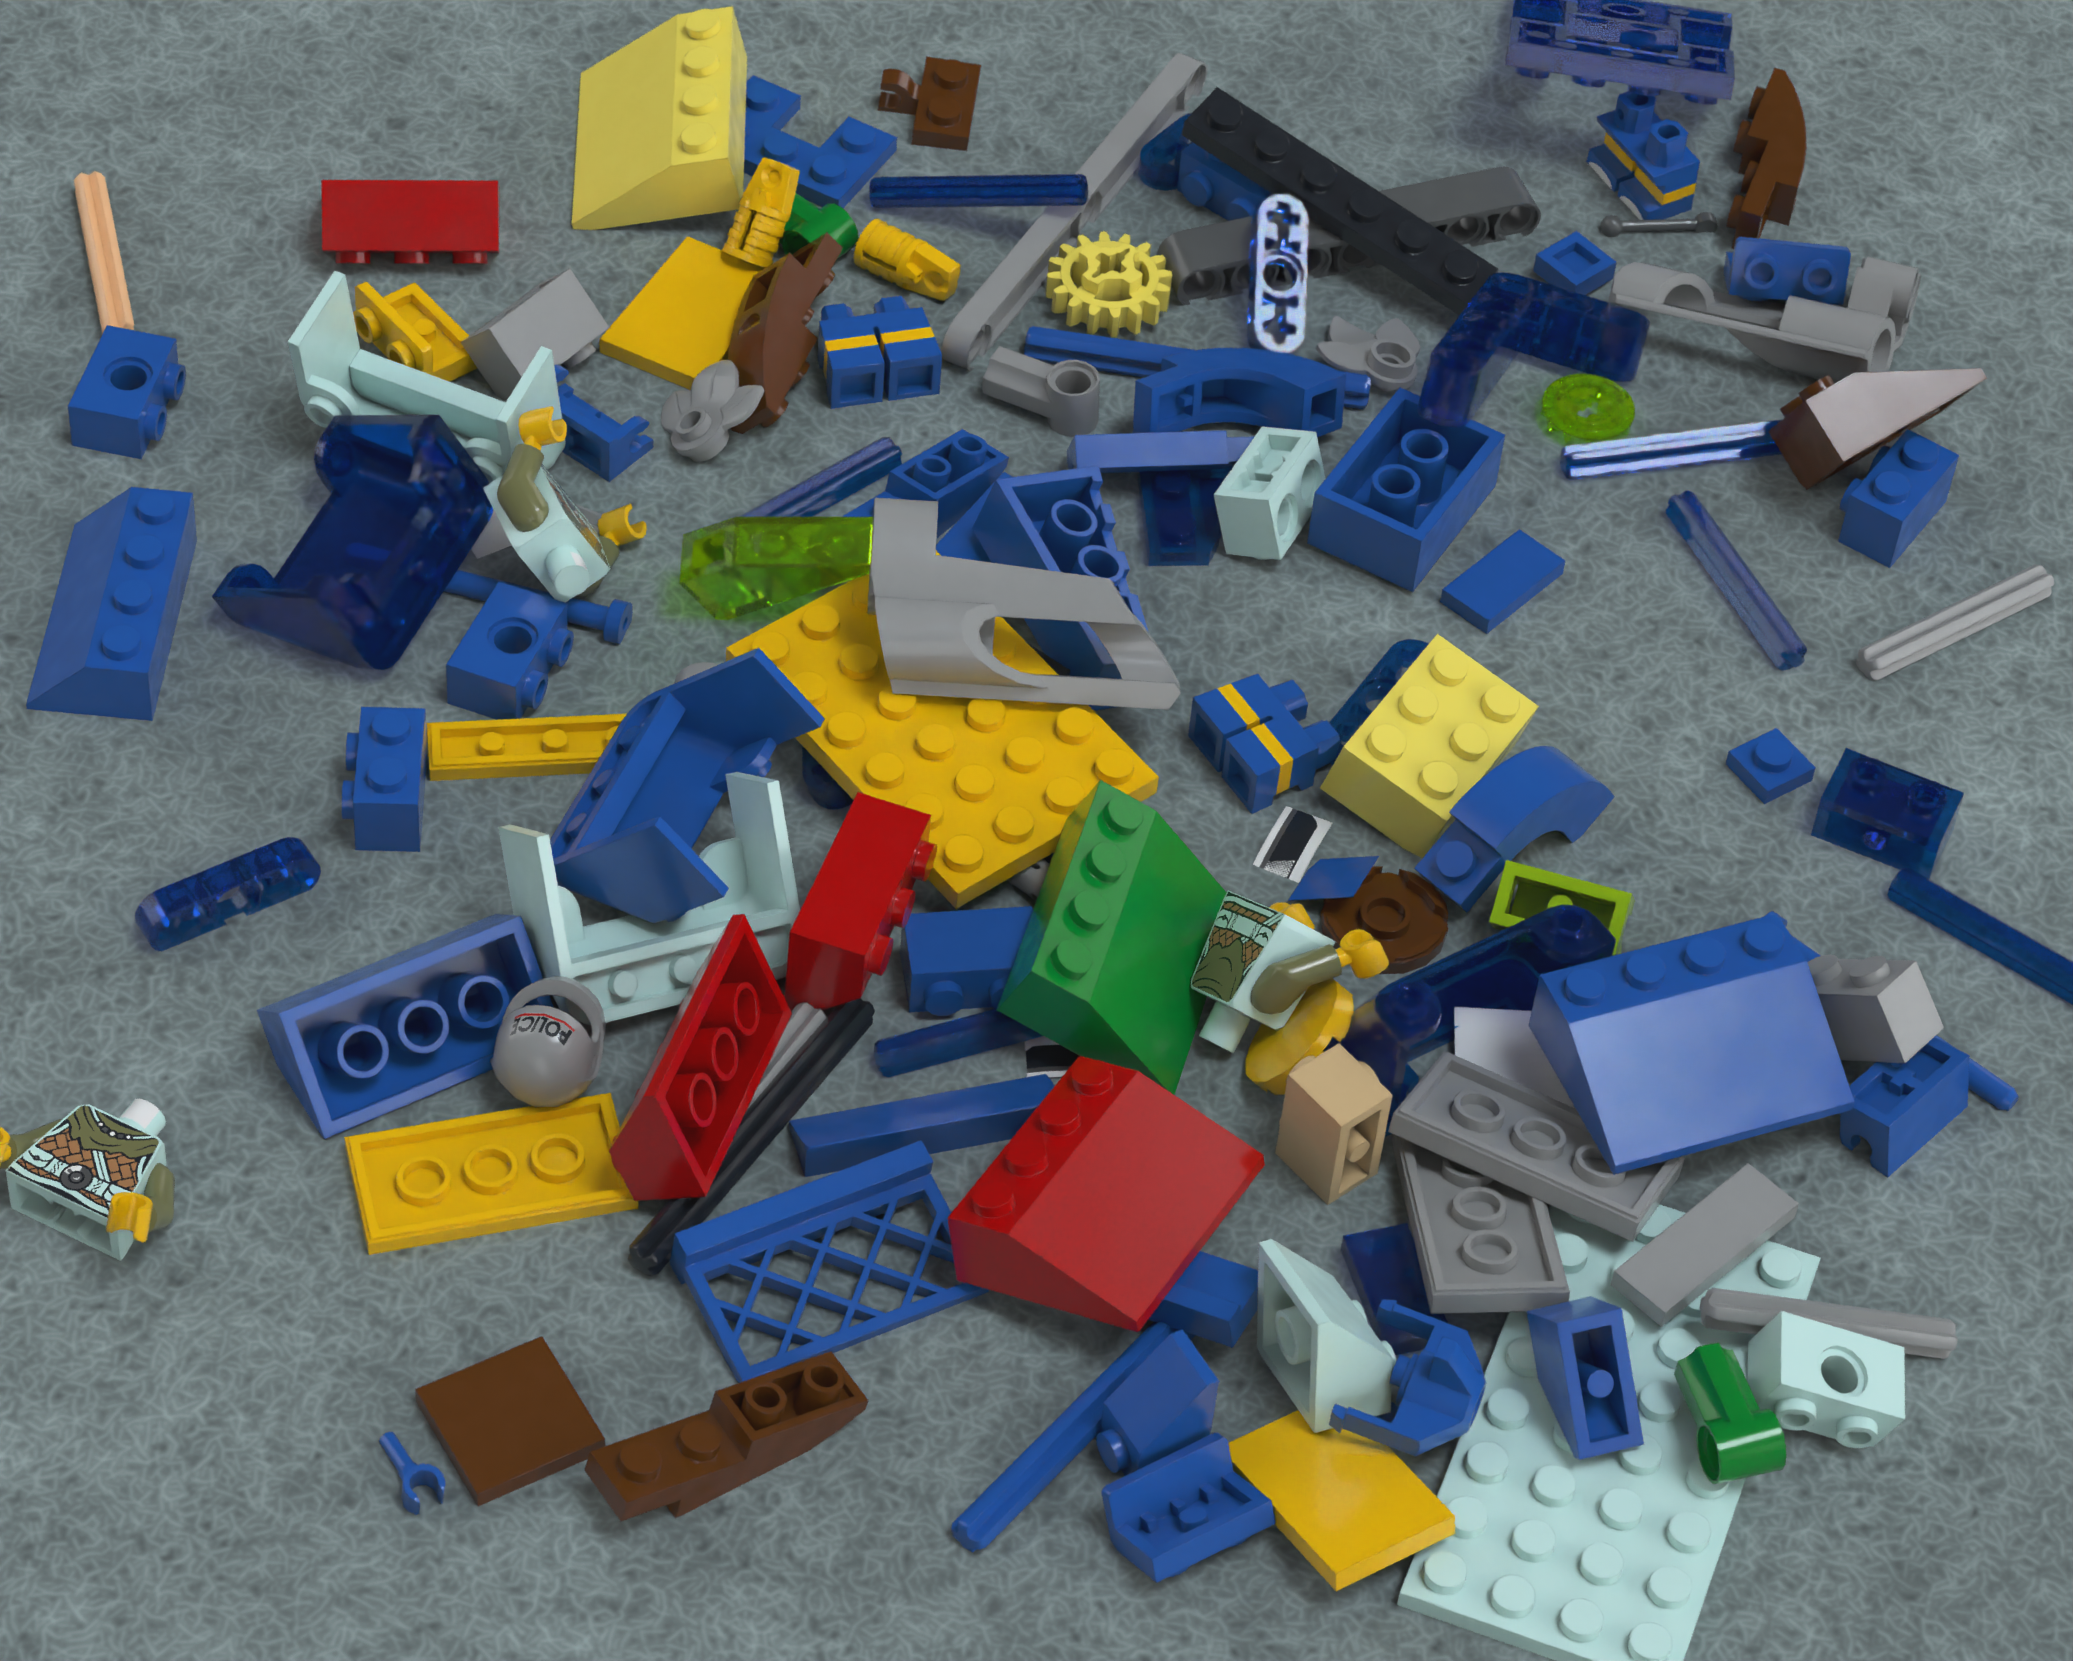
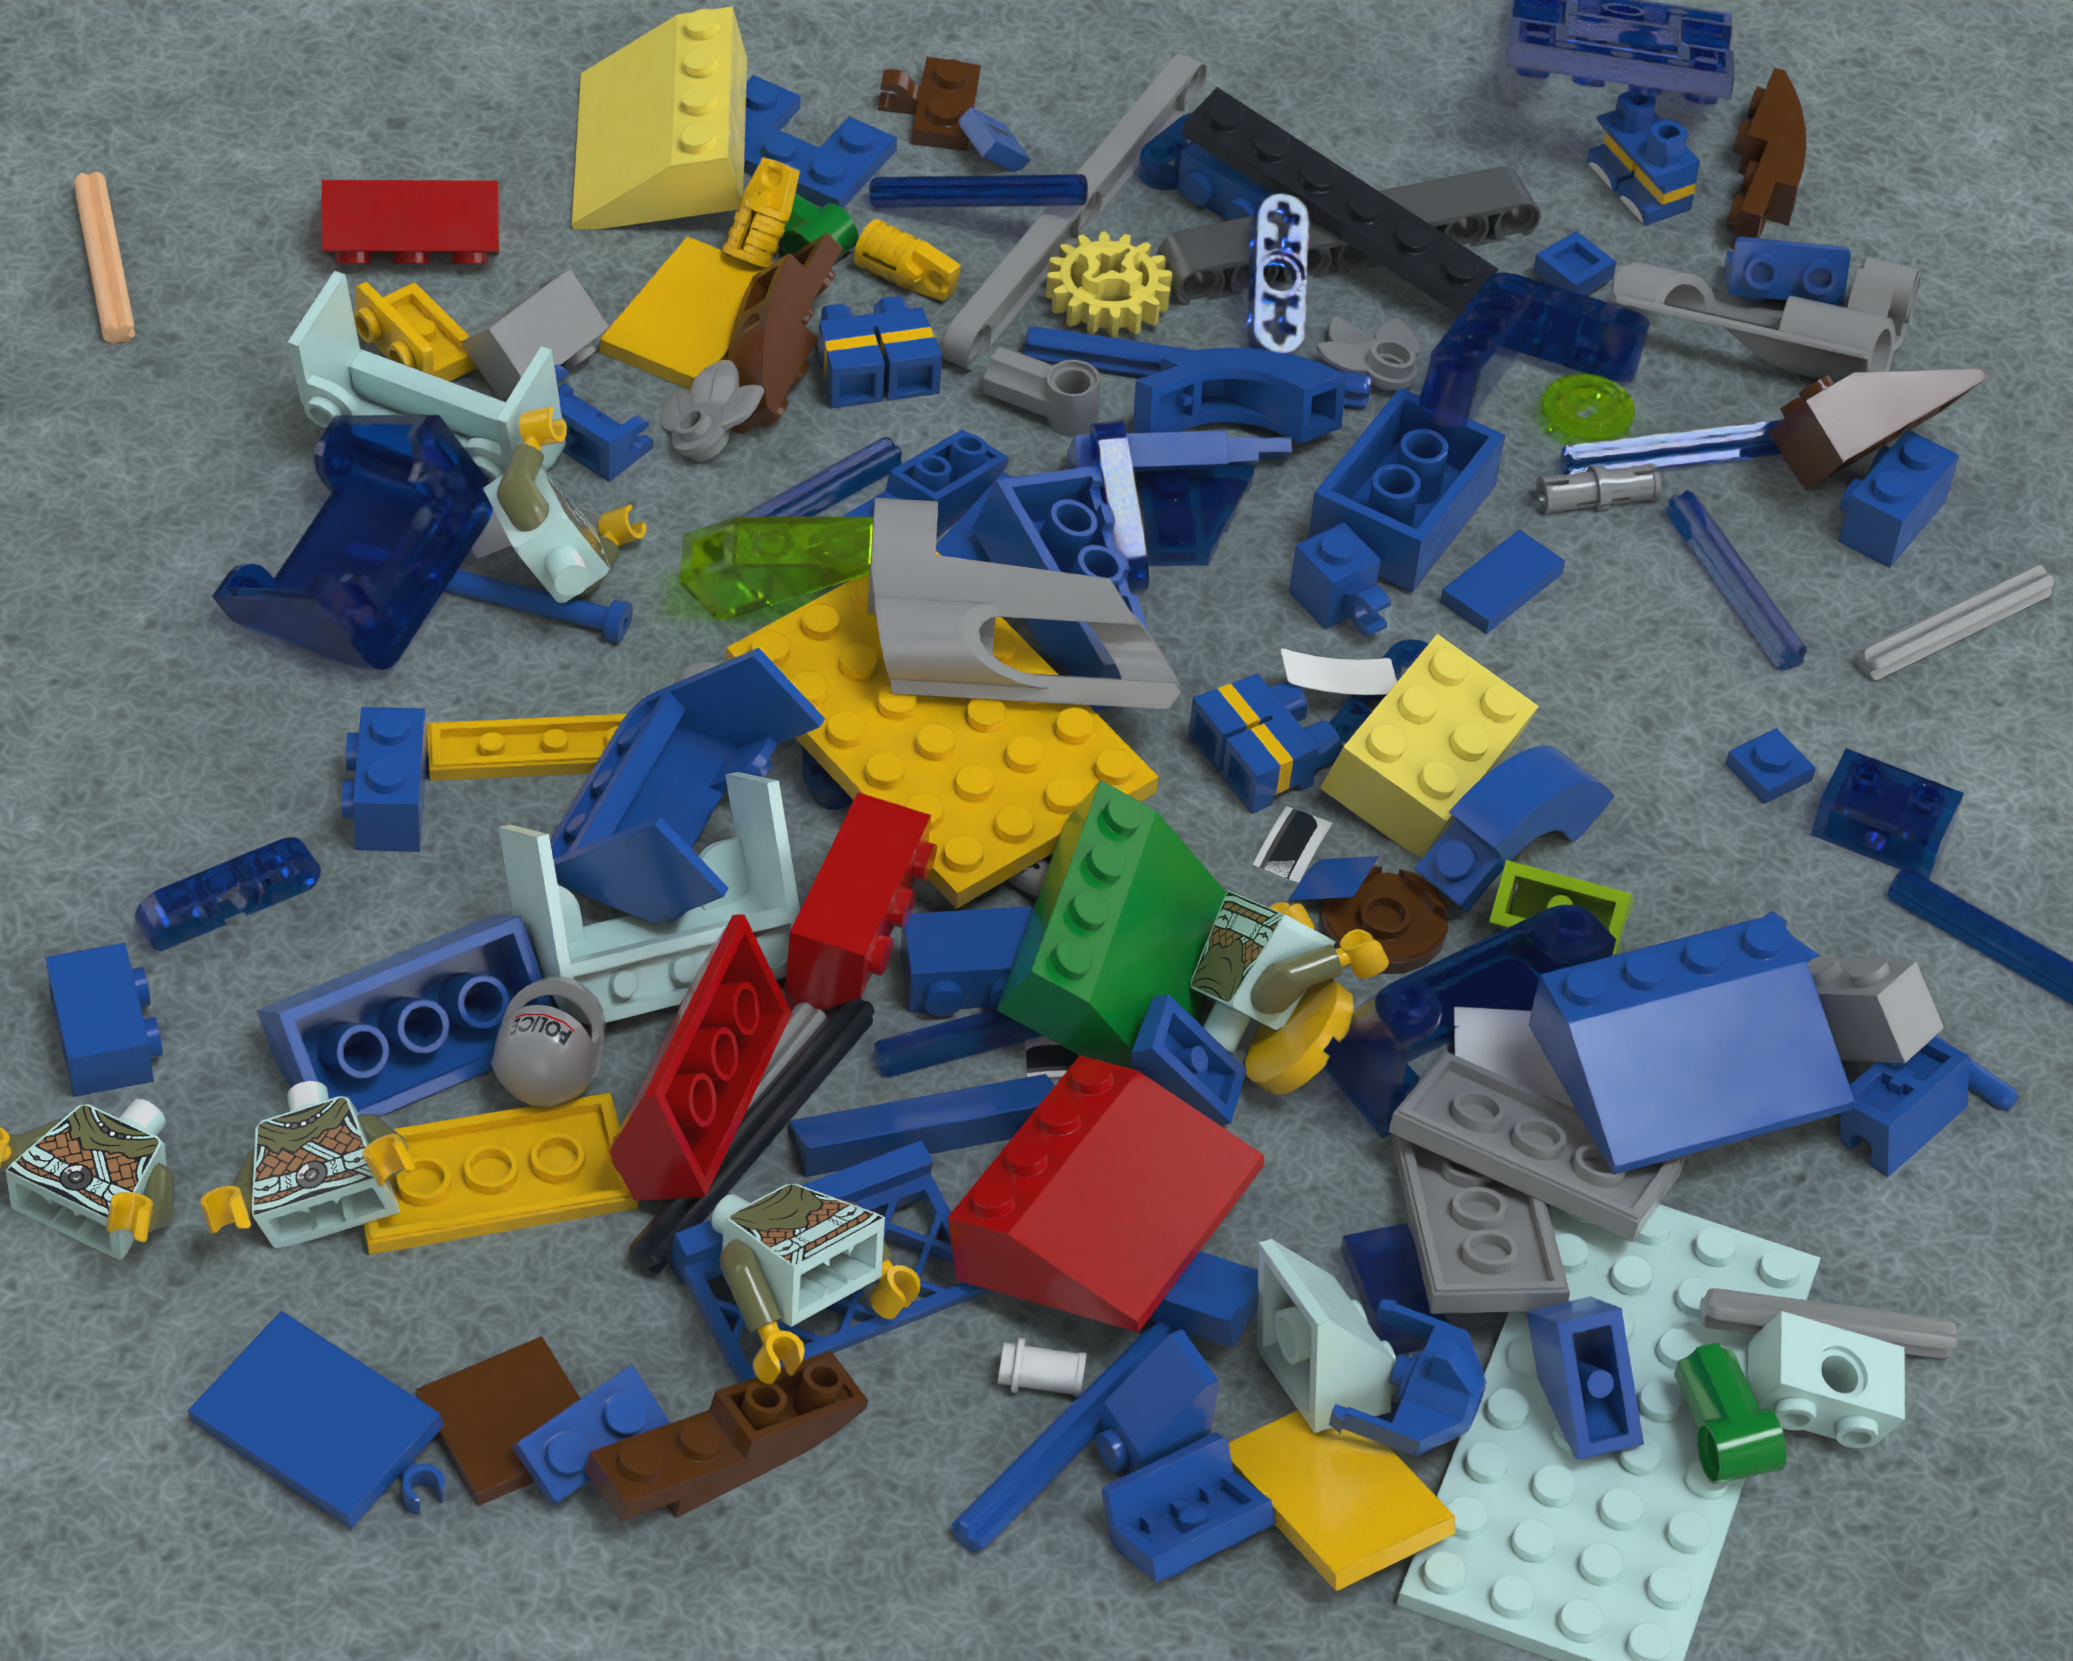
(102, 1020): none -> blue brick
(117, 607): blue slope -> none
(125, 392): blue brick -> none
(313, 1171): none -> torso
(316, 1418): none -> blue tile
(508, 653): blue brick -> none
(609, 1413): none -> blue plate
(798, 1257): none -> torso
(993, 140): none -> blue tile
(1041, 1369): none -> white pin
(1112, 454): none -> clear blue beam
(1187, 1060): none -> blue slope
(1269, 493): light aqua brick -> none
(1333, 1122): tan brick -> none
(1338, 579): none -> blue brick
(1339, 675): none -> white sticker
(1599, 488): none -> light grey pin
(1703, 222): dark grey hinge -> none
(1704, 1244): light grey tile -> none

